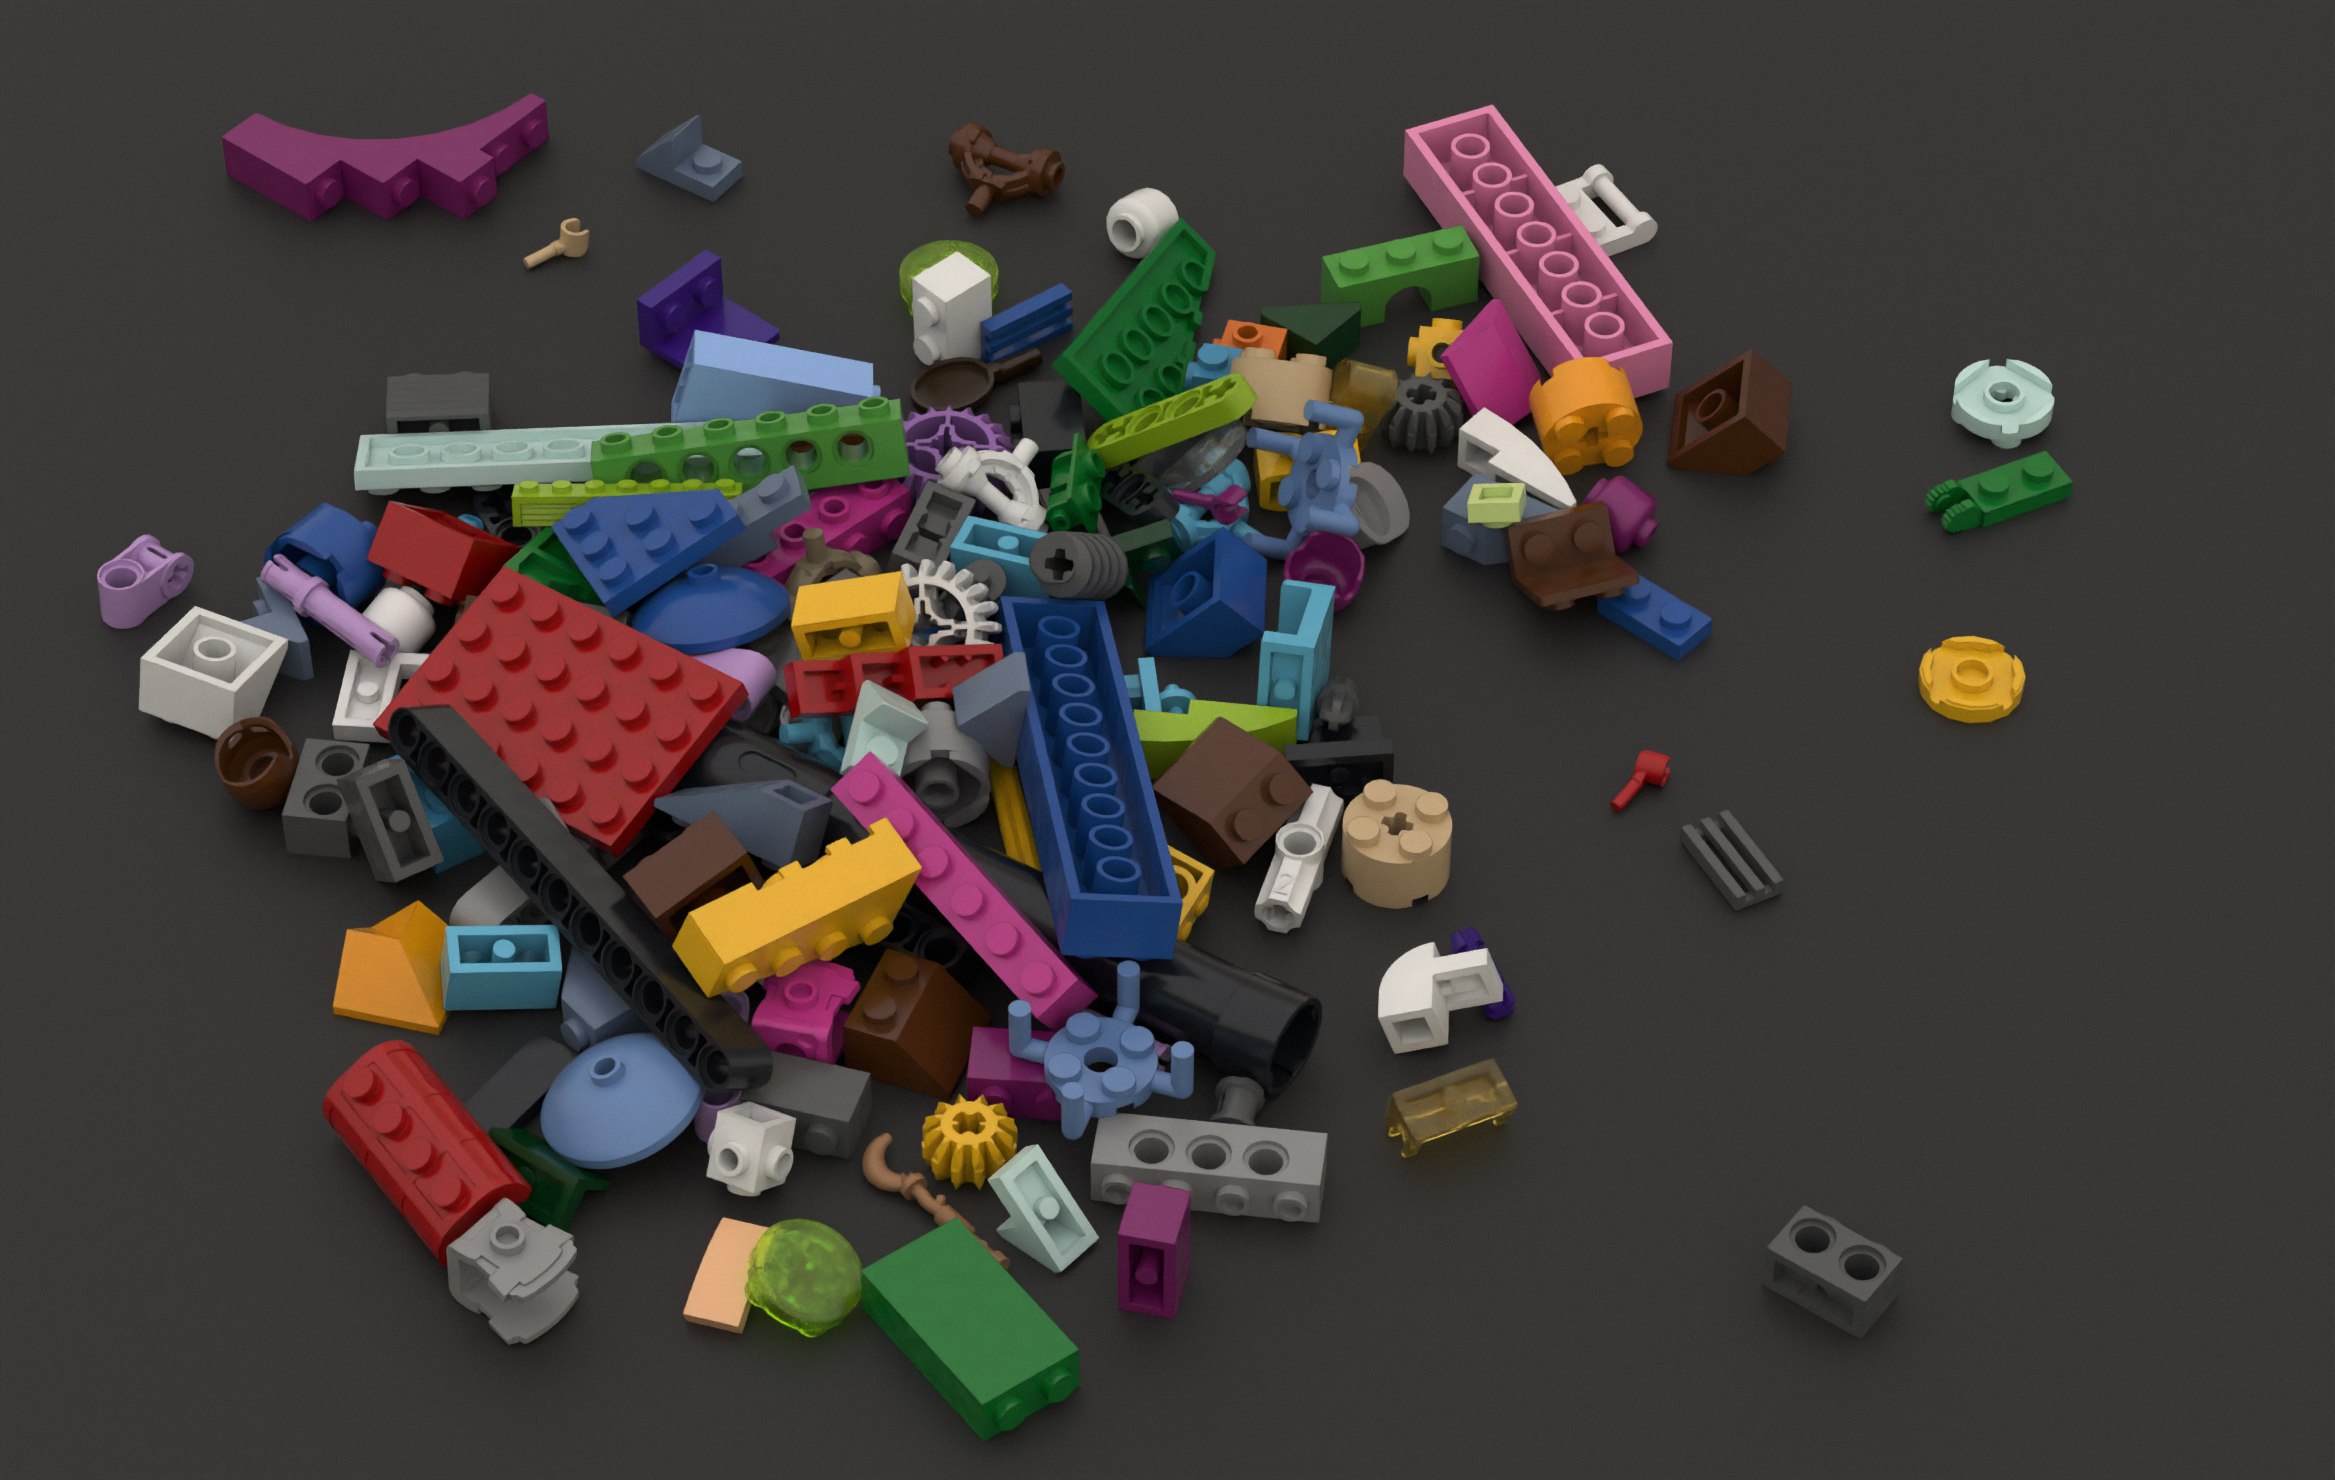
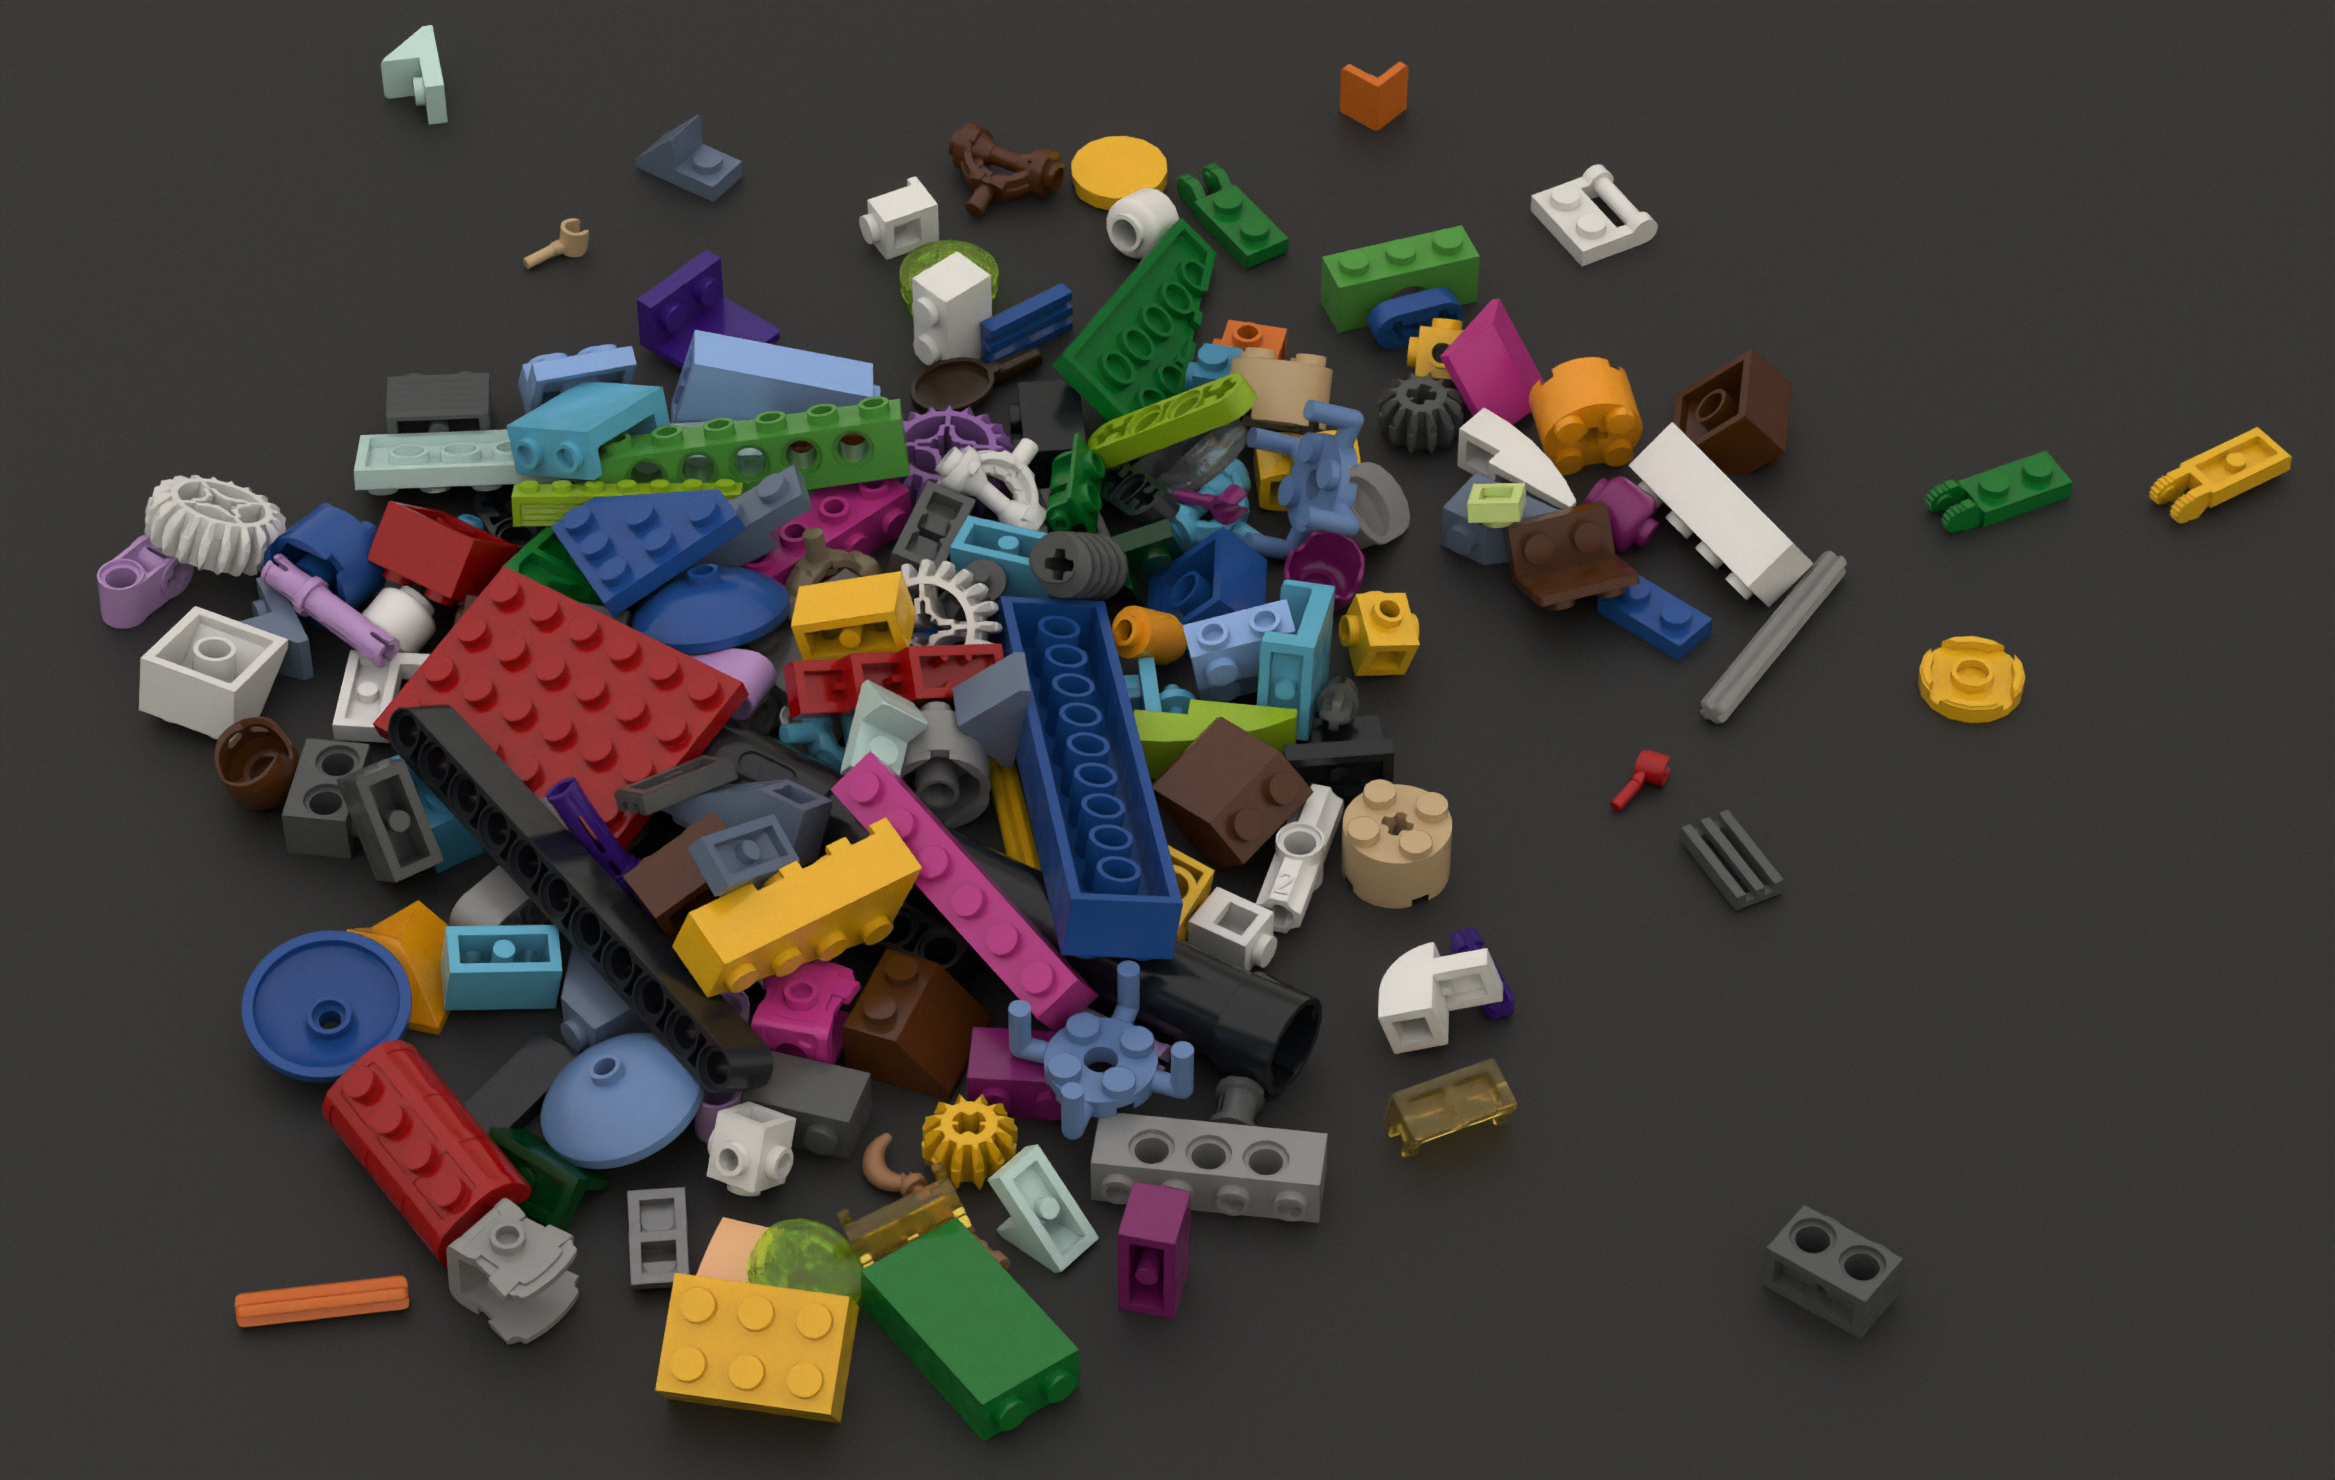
(212, 524): none -> white gear
(318, 982): none -> blue dish
(322, 1301): none -> orange axle
(384, 175): magenta arch -> none
(416, 72): none -> light aqua slope
(555, 372): none -> light blue plate
(568, 430): none -> medium azure panel
(570, 804): none -> dark purple pin
(657, 1236): none -> flat silver slope
(675, 785): none -> dark grey tile
(742, 854): none -> sand blue slope
(757, 1347): none -> yellow brick
(901, 220): none -> white brick
(904, 1219): none -> clear yellow hinge
(1115, 168): none -> yellow tile
(1148, 633): none -> light orange brick
(1228, 648): none -> light blue plate
(1232, 217): none -> green hinge
(1234, 930): none -> white brick
(1318, 329): dark green slope -> none
(1365, 389): clear yellow piece -> none
(1373, 99): none -> orange panel
(1380, 633): none -> yellow brick
(1401, 317): none -> blue beam
(1534, 248): bright pink brick -> none
(1720, 515): none -> white brick
(1773, 637): none -> light grey axle
(1979, 407): light aqua plate -> none
(2220, 474): none -> yellow hinge

